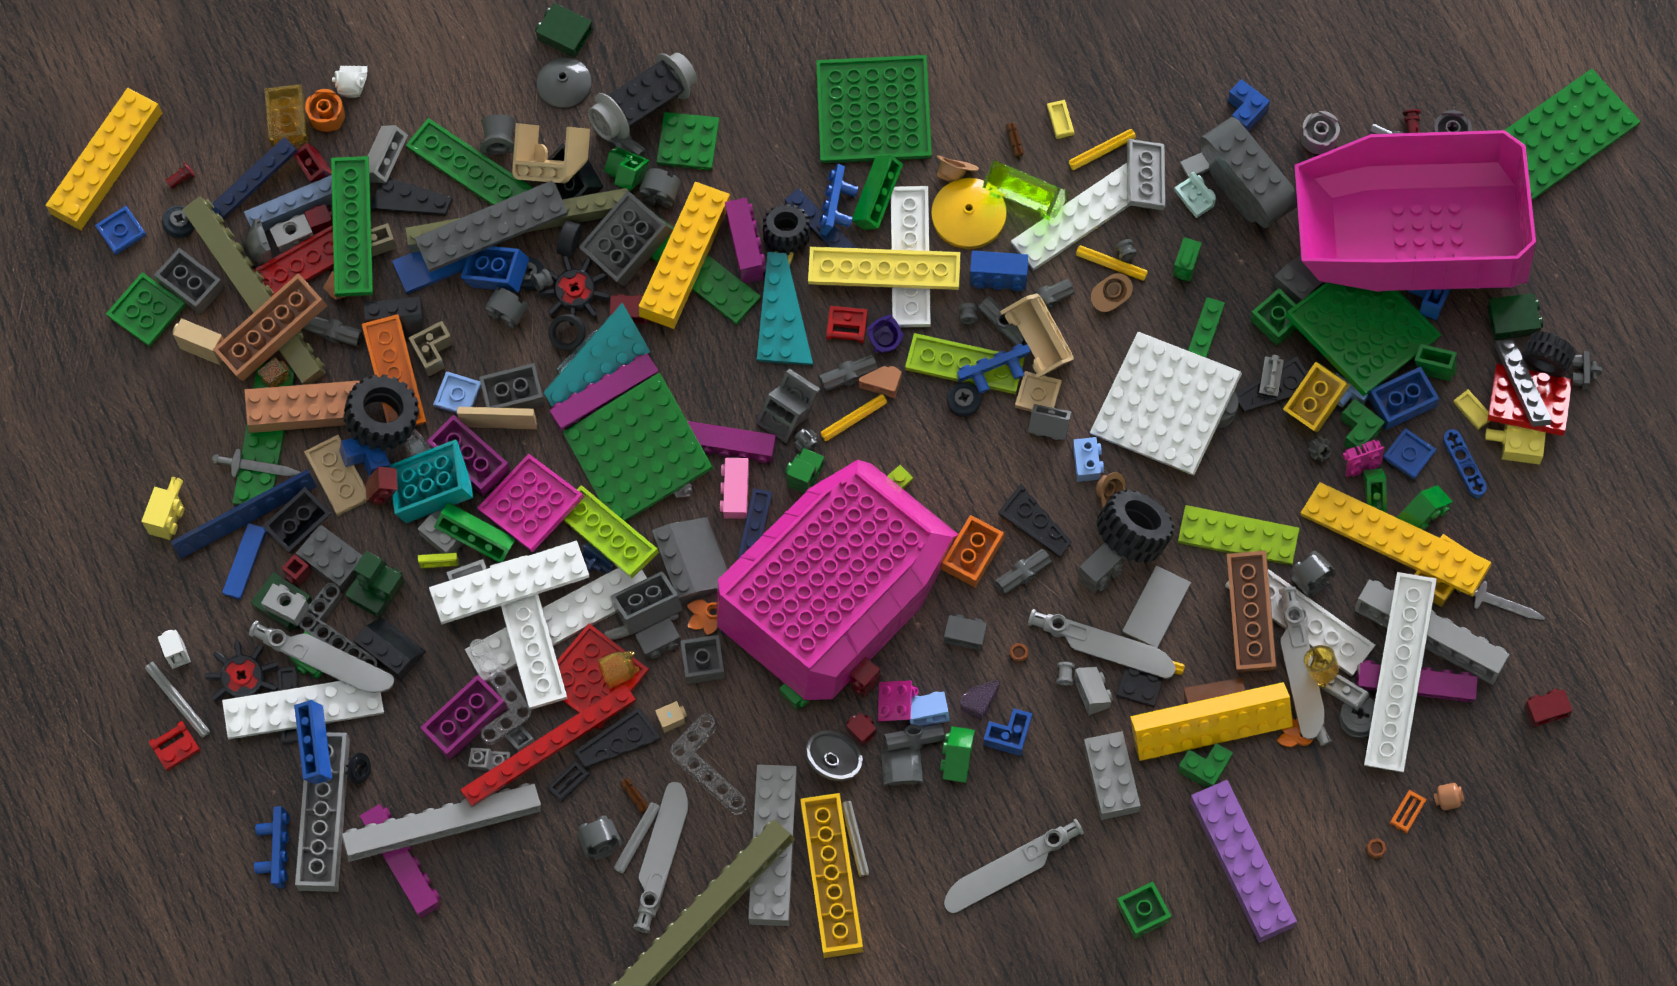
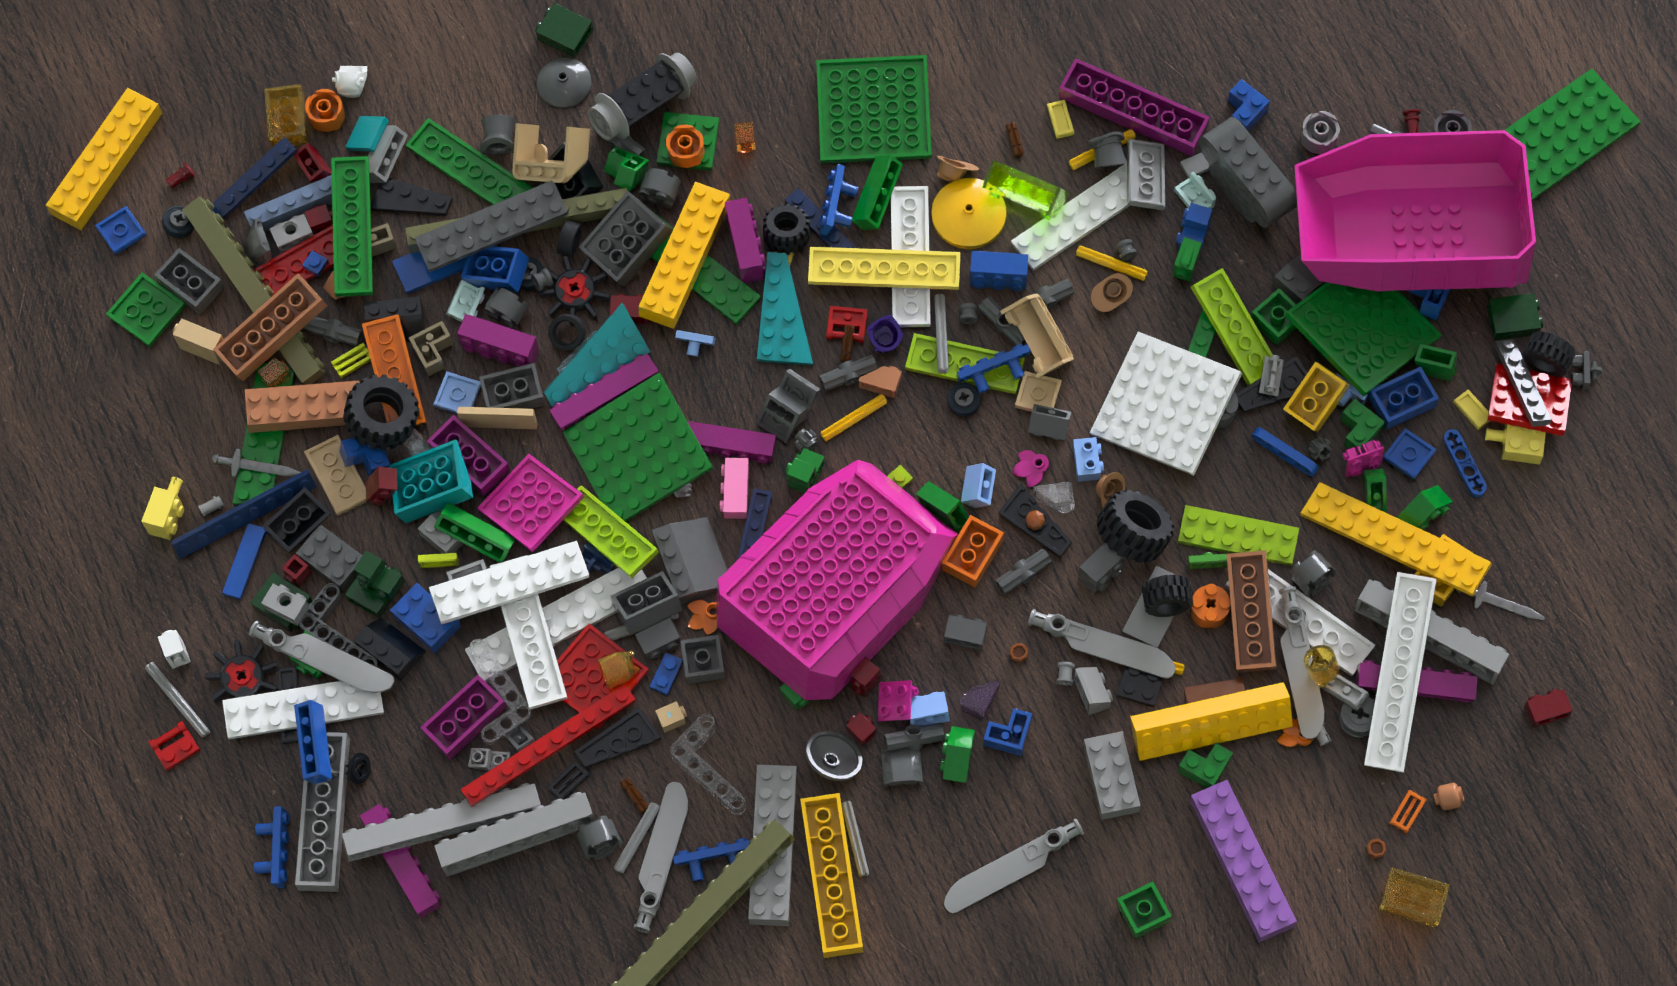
(211, 506): none -> light grey pin
(315, 263): none -> blue plate
(349, 354): none -> neon yellow tile
(367, 133): none -> teal tile
(419, 616): none -> blue brick
(465, 301): none -> light aqua bracket
(497, 342): none -> magenta brick
(514, 834): none -> light grey brick
(666, 674): none -> blue plate
(694, 146): none -> orange brick
(694, 341): none -> light blue tile
(703, 853): none -> blue plate
(744, 137): none -> clear orange brick
(847, 343): none -> reddish brown axle
(941, 333): none -> light grey axle
(943, 506): none -> green slope
(978, 485): none -> light blue brick
(1028, 468): none -> dark pink plate
(1035, 520): none -> dark orange tile
(1056, 496): none -> clear slope
(1108, 150): none -> dark grey hat
(1133, 107): none -> magenta brick
(1167, 595): none -> black tyre
(1195, 223): none -> blue brick
(1207, 560): none -> bright green plate
(1210, 616): none -> orange brick
(1233, 324): none -> lime plate
(1284, 451): none -> blue beam
(1414, 897): none -> clear yellow brick

